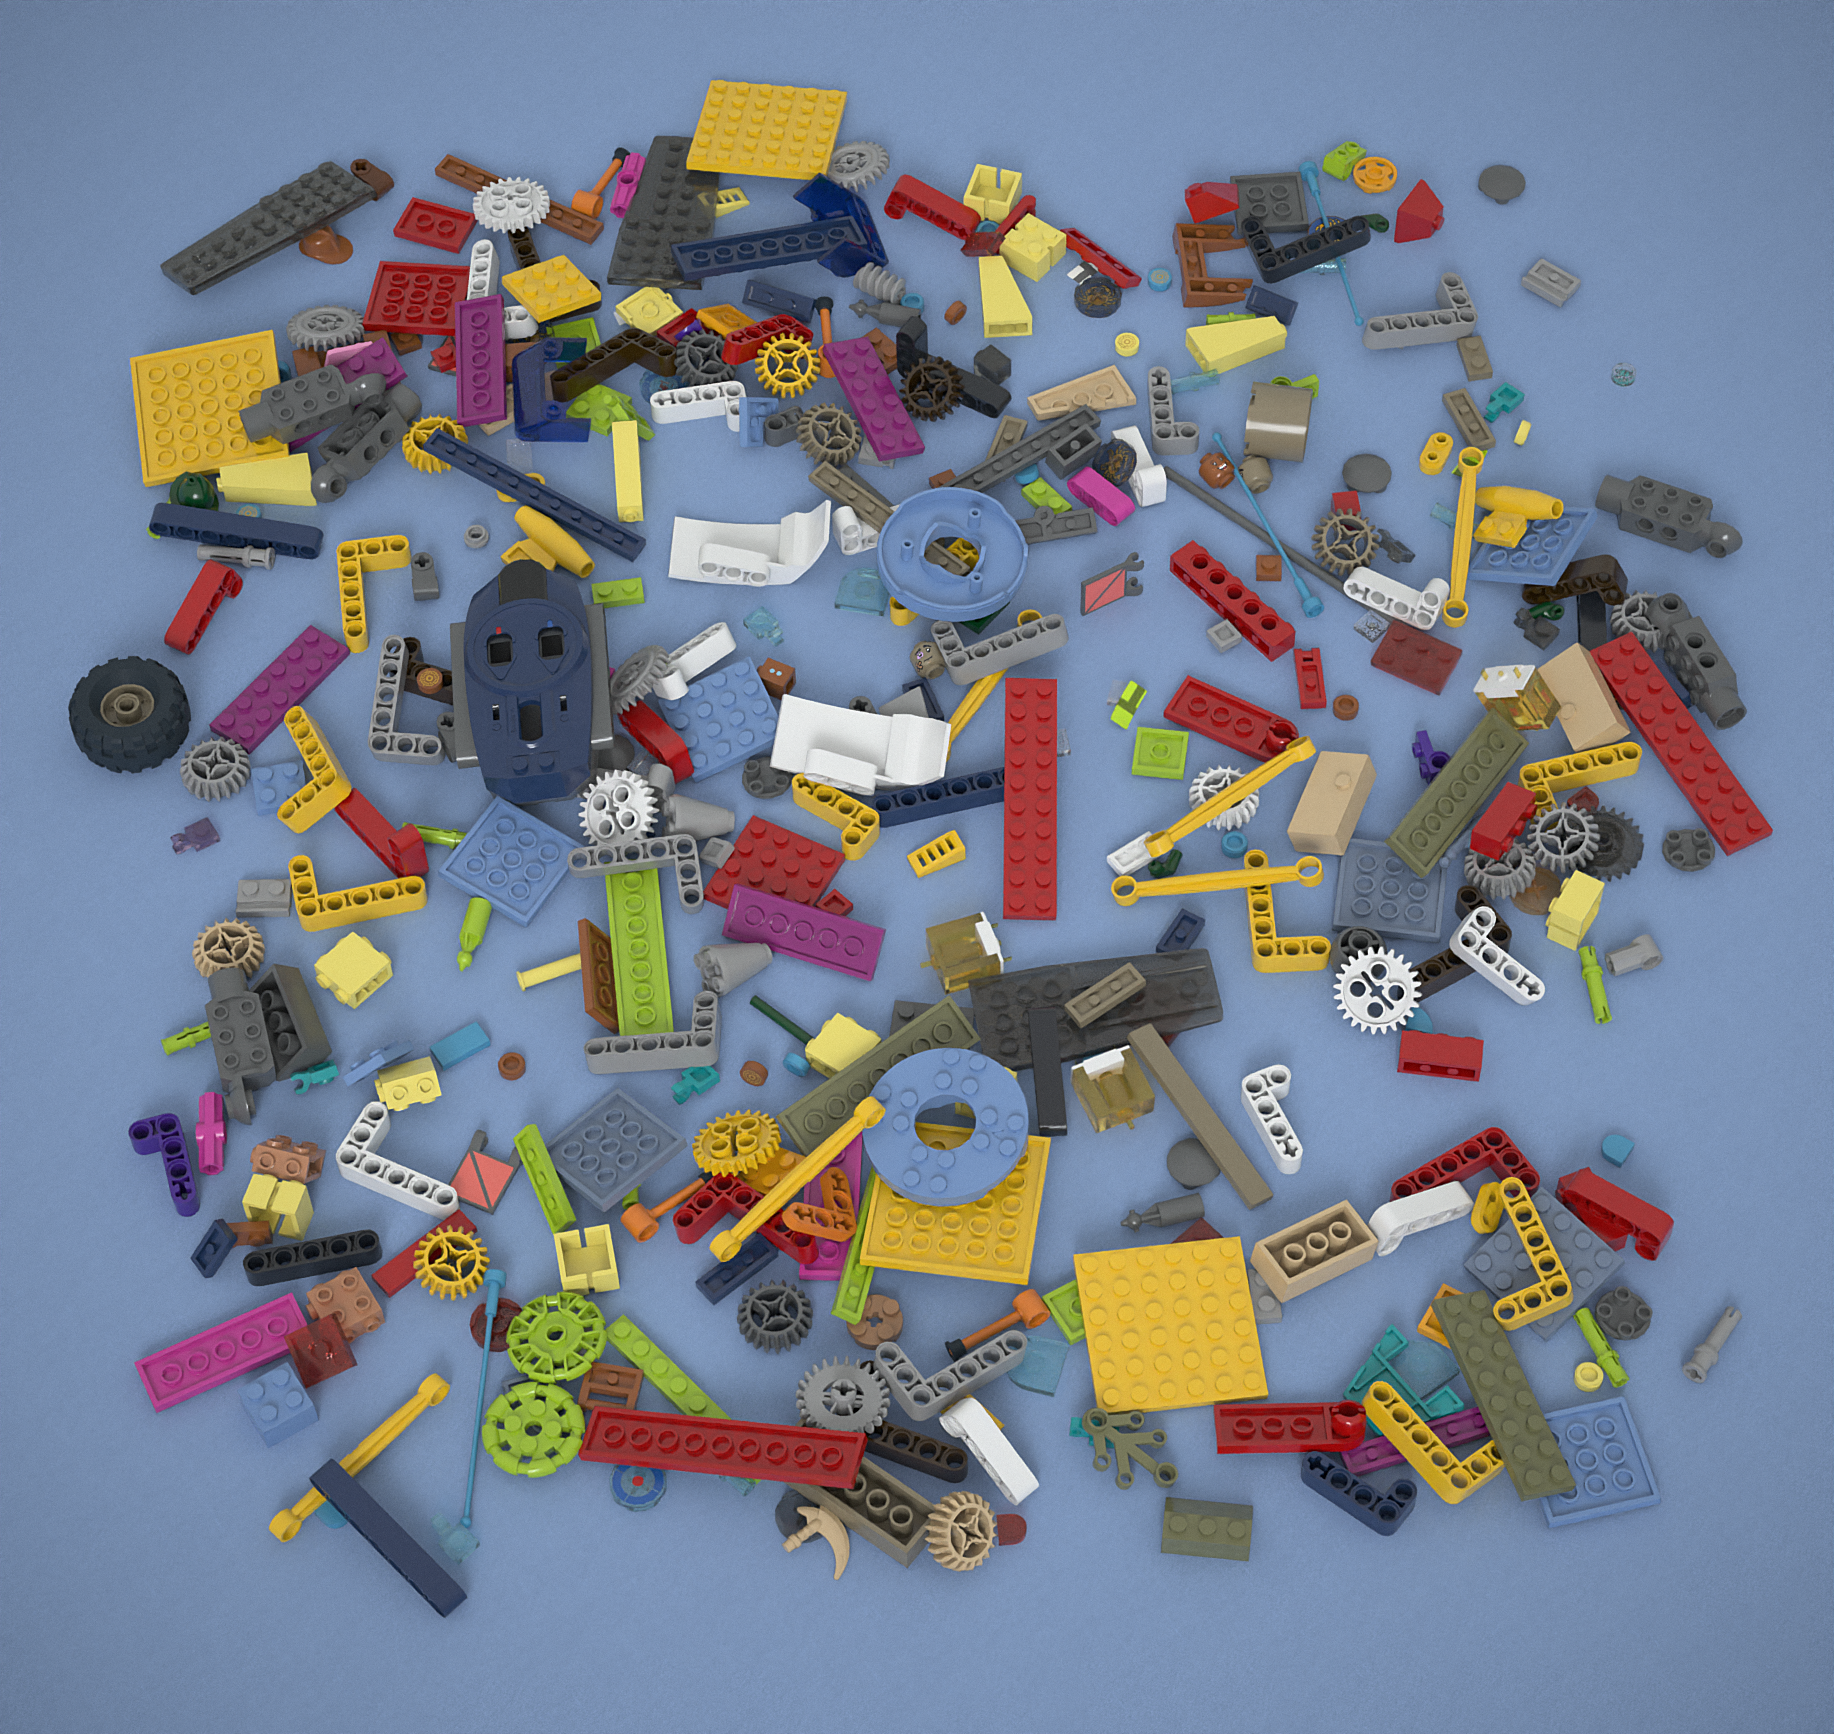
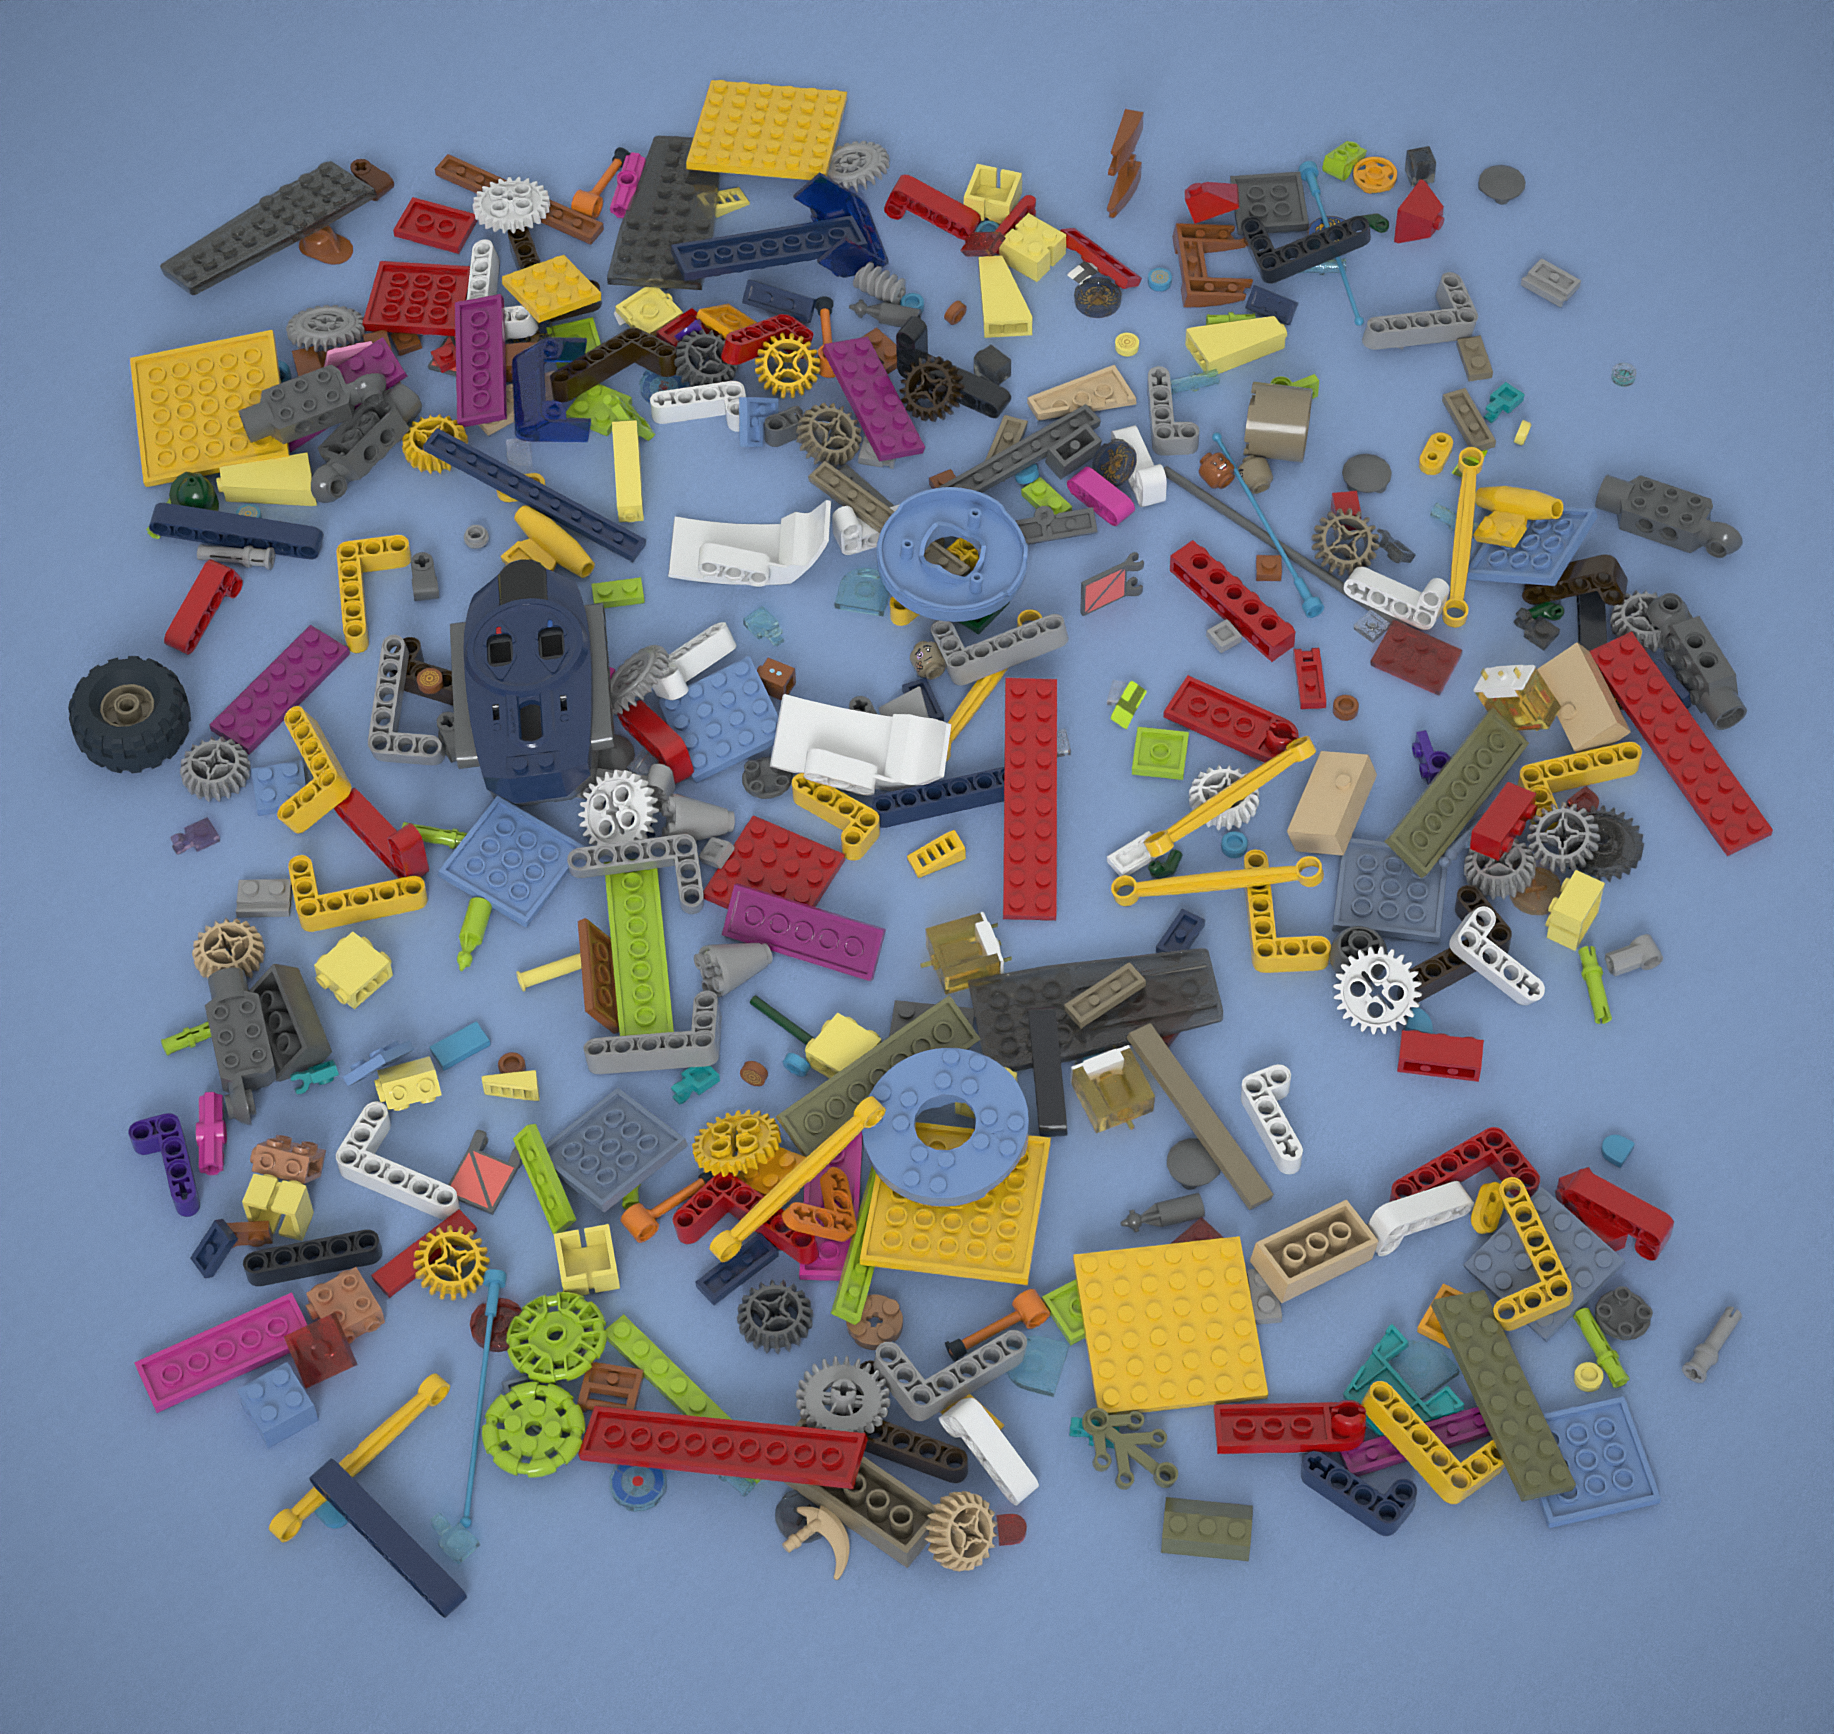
(512, 1085): none -> light yellow slope
(835, 903): red plate -> none
(1125, 161): none -> dark orange wedge
(1420, 165): none -> clear smoke brick
(1688, 849): dark grey dish -> none

